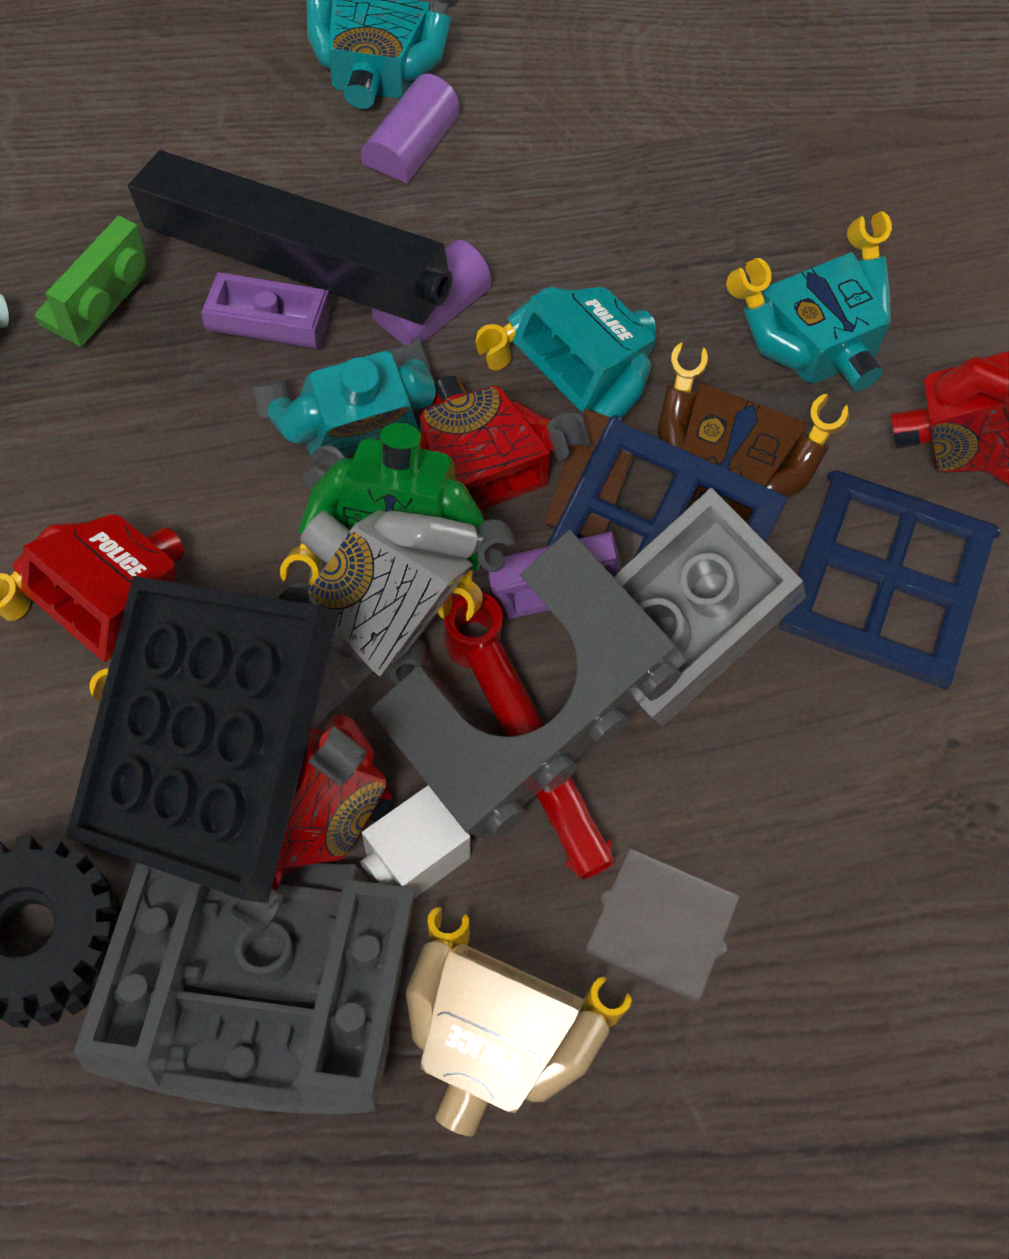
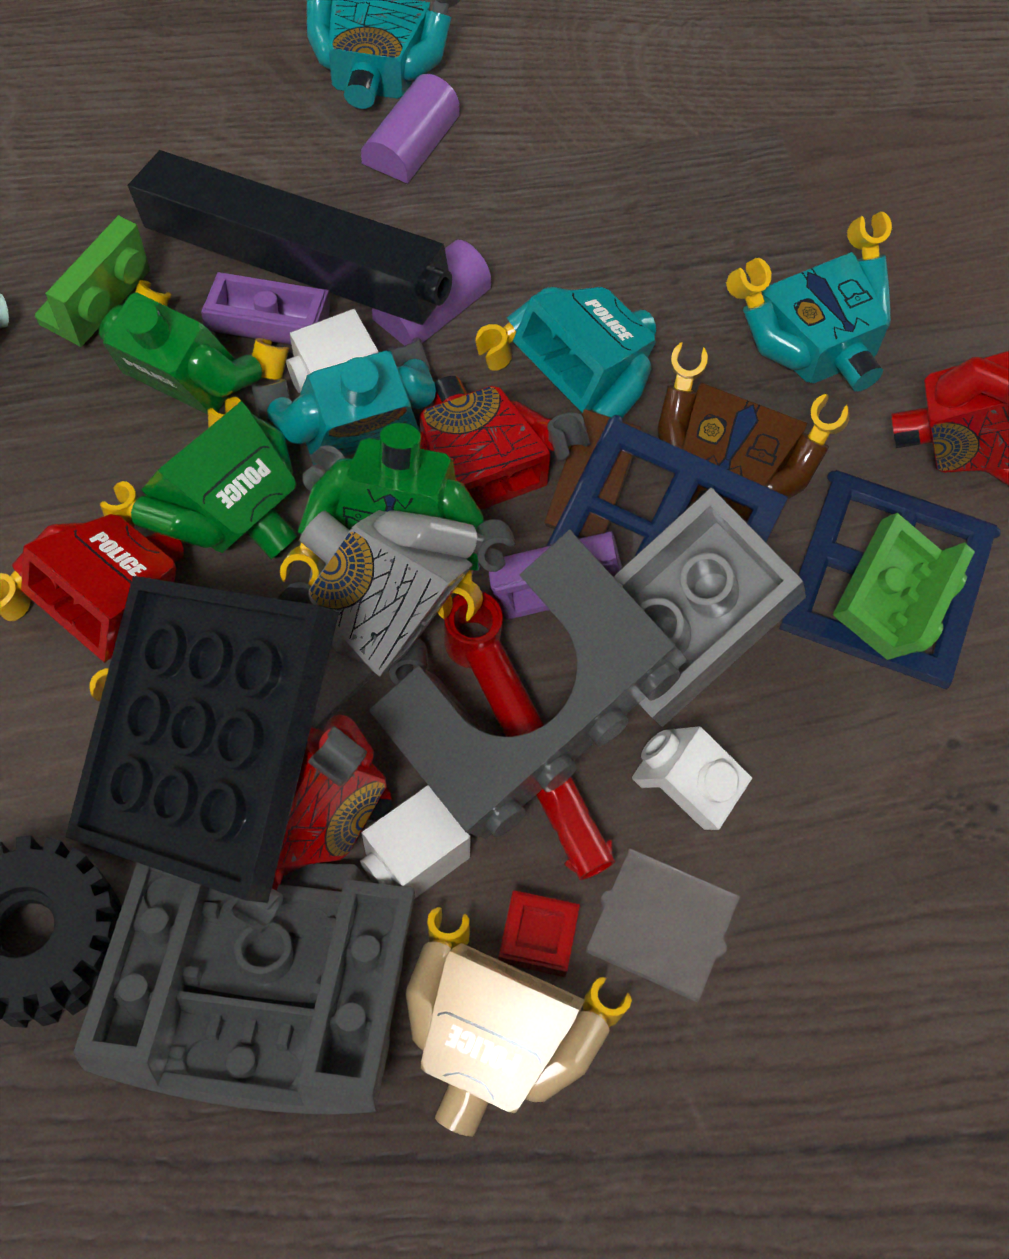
(181, 353): none -> green torso
(218, 486): none -> green torso
(327, 345): none -> white brick
(539, 933): none -> red tile
(693, 774): none -> white bracket
(902, 589): none -> bright green bracket

